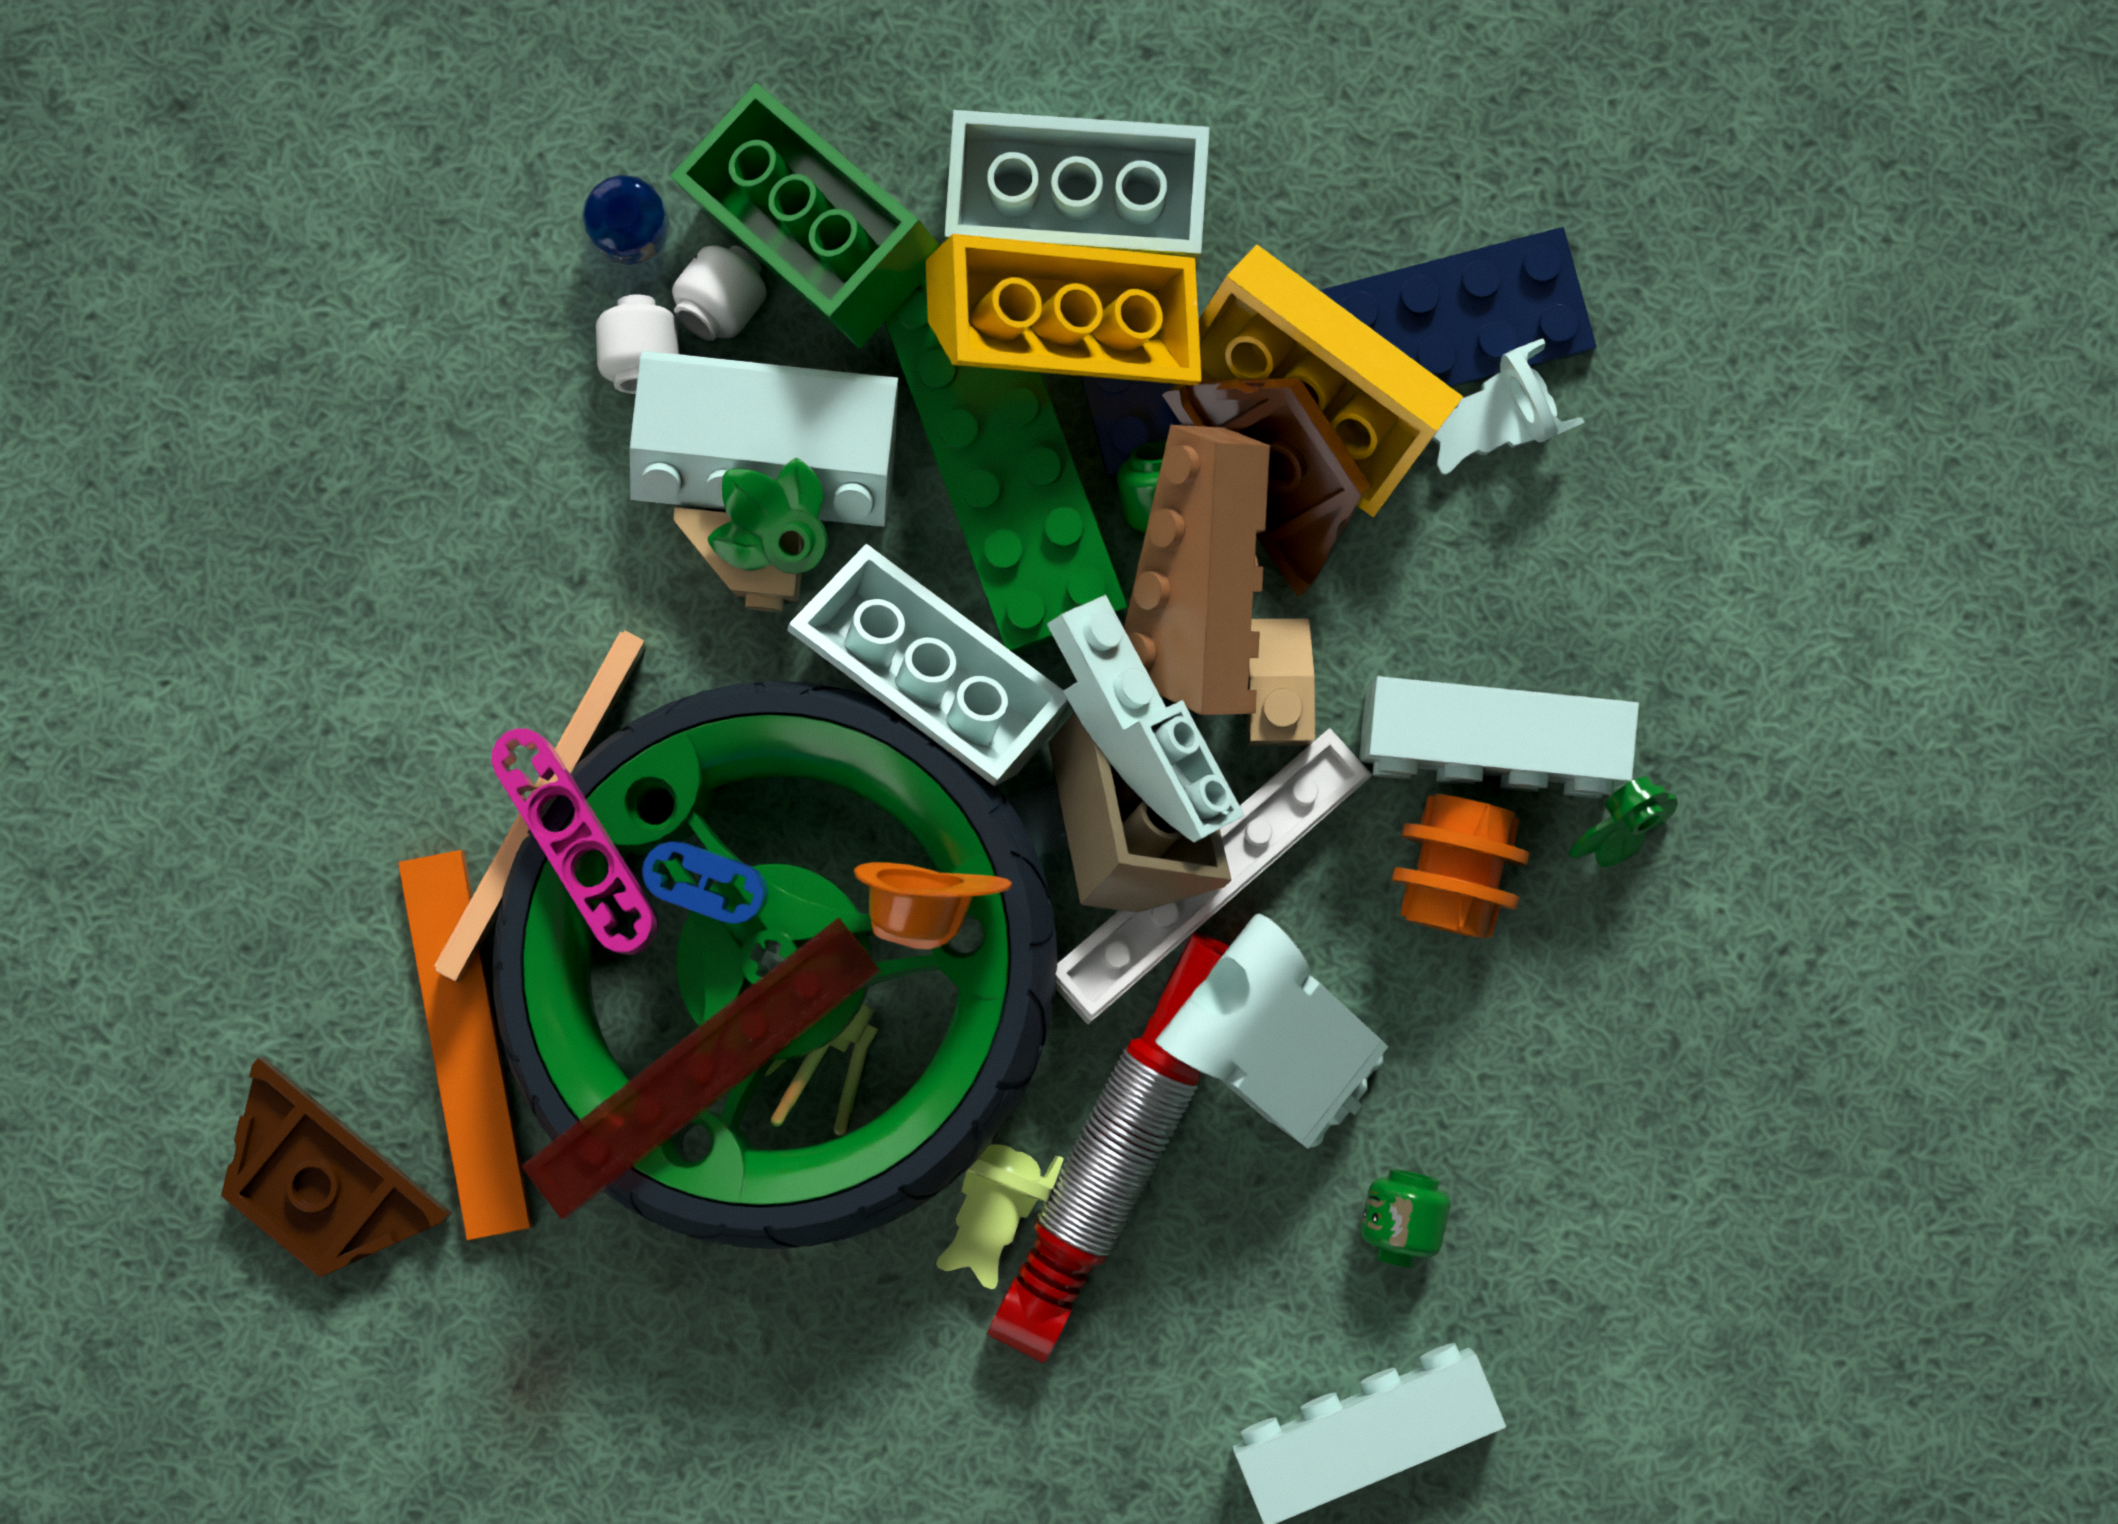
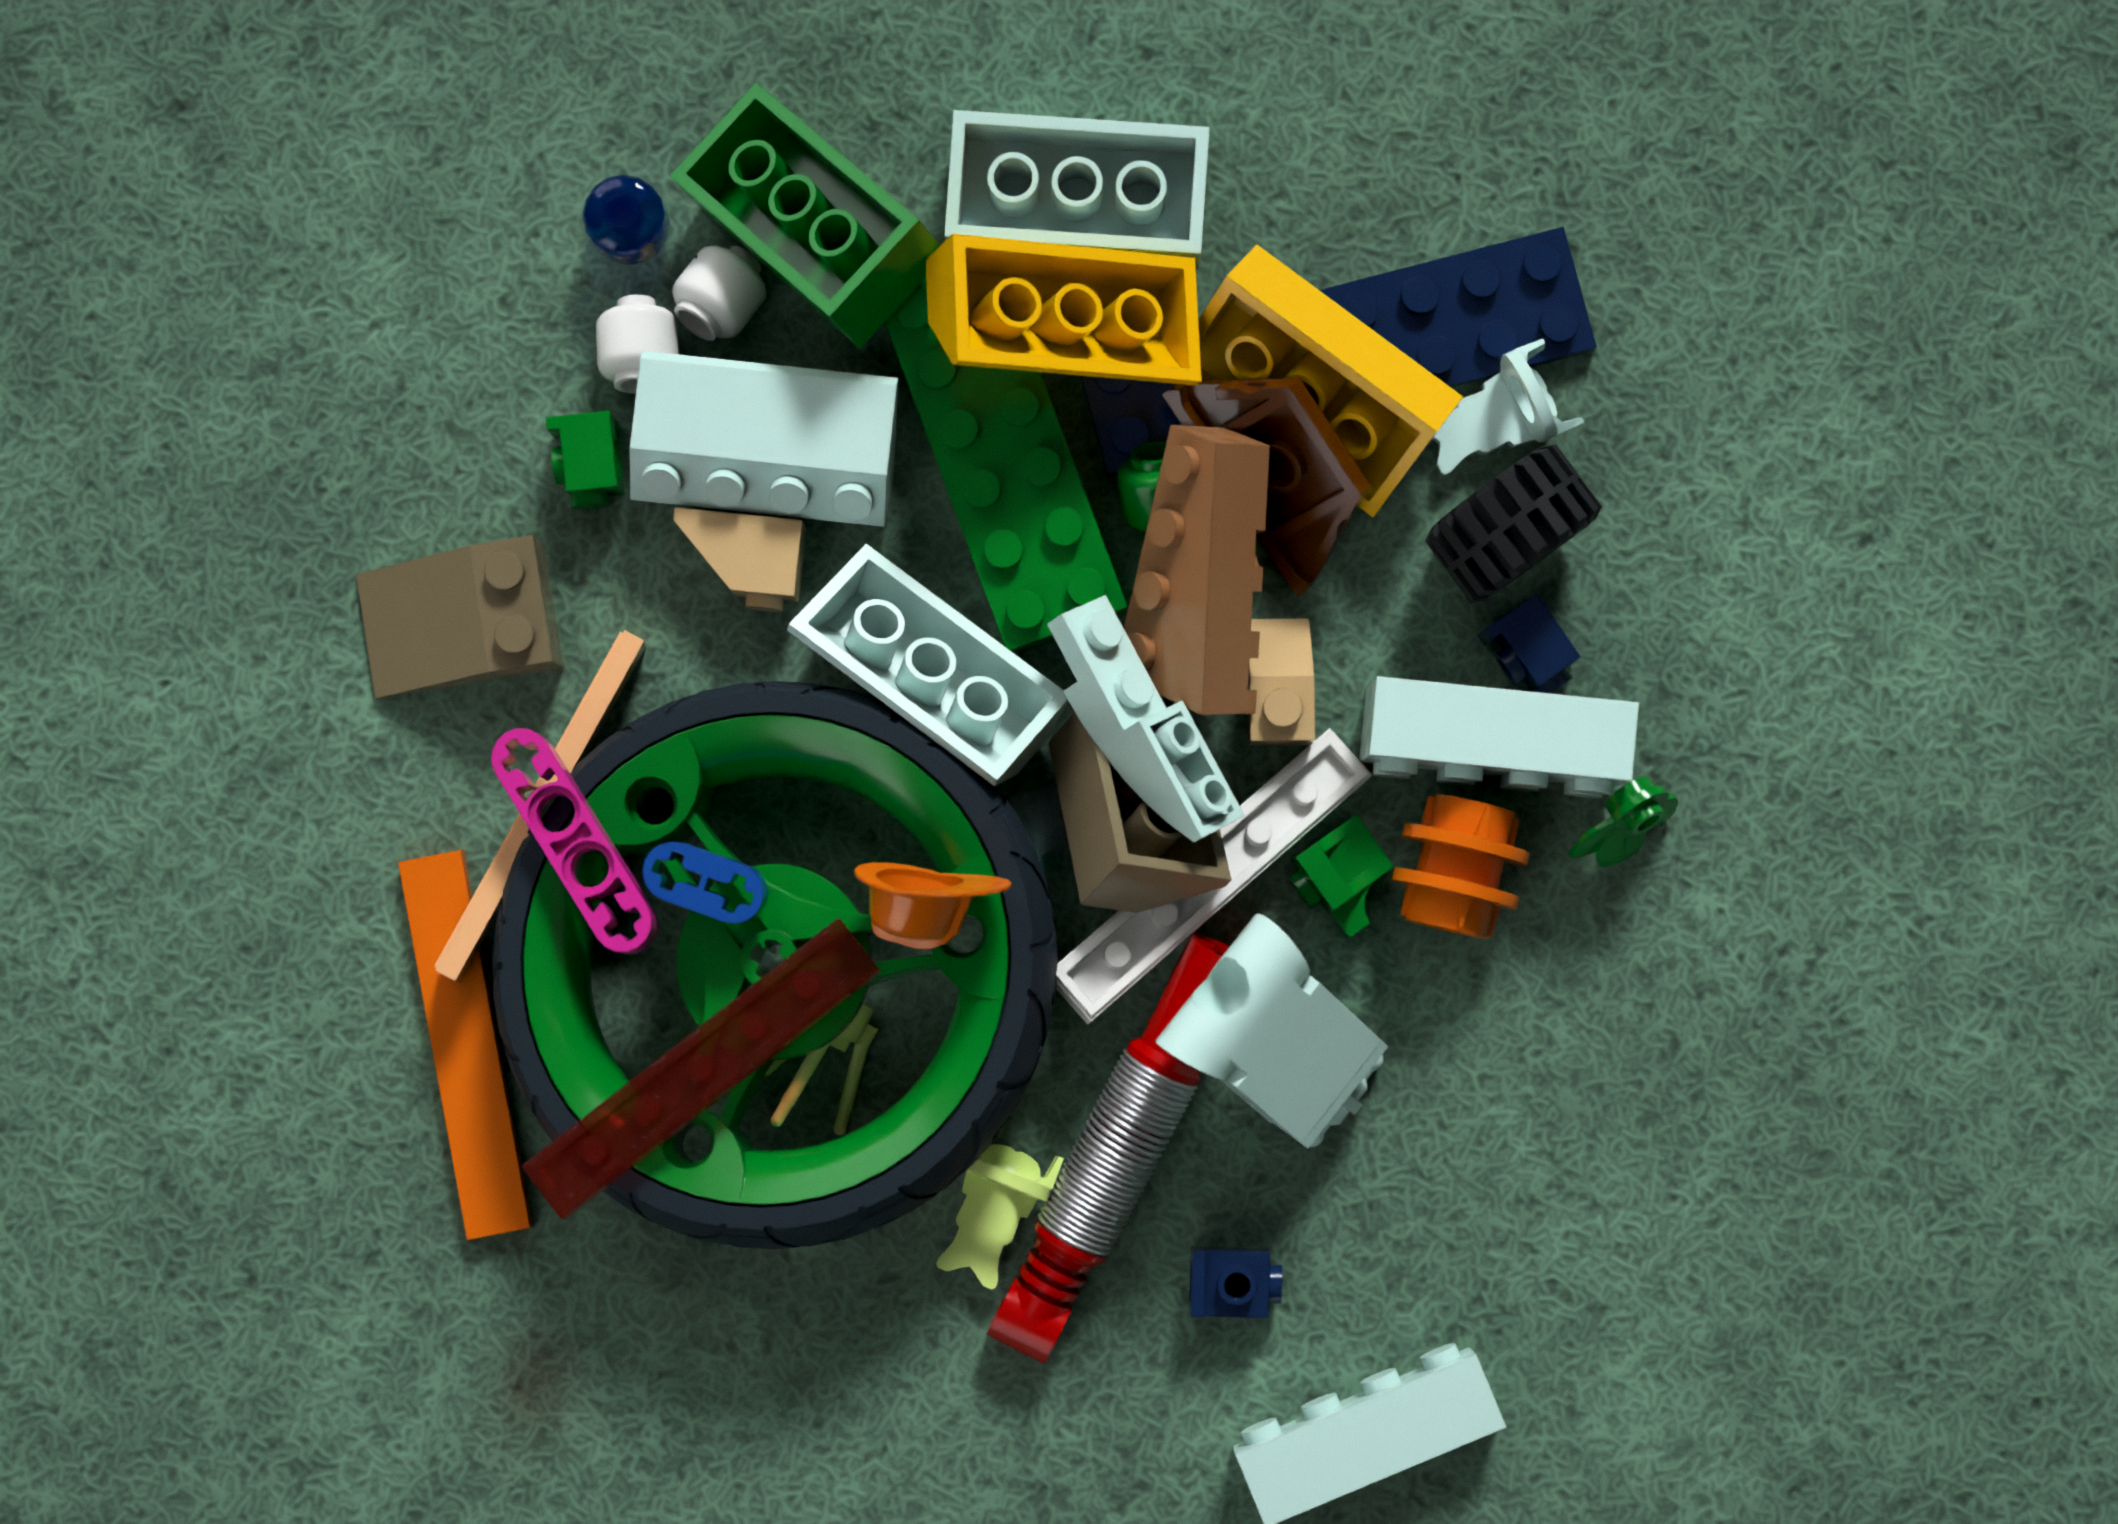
(317, 1180): reddish brown wing -> none
(460, 617): none -> dark tan slope
(587, 458): none -> green brick
(764, 512): green plate -> none
(1211, 1268): none -> dark blue brick
(1339, 873): none -> green brick
(1405, 1217): green head -> none
(1513, 523): none -> black tyre
(1532, 647): none -> dark blue brick

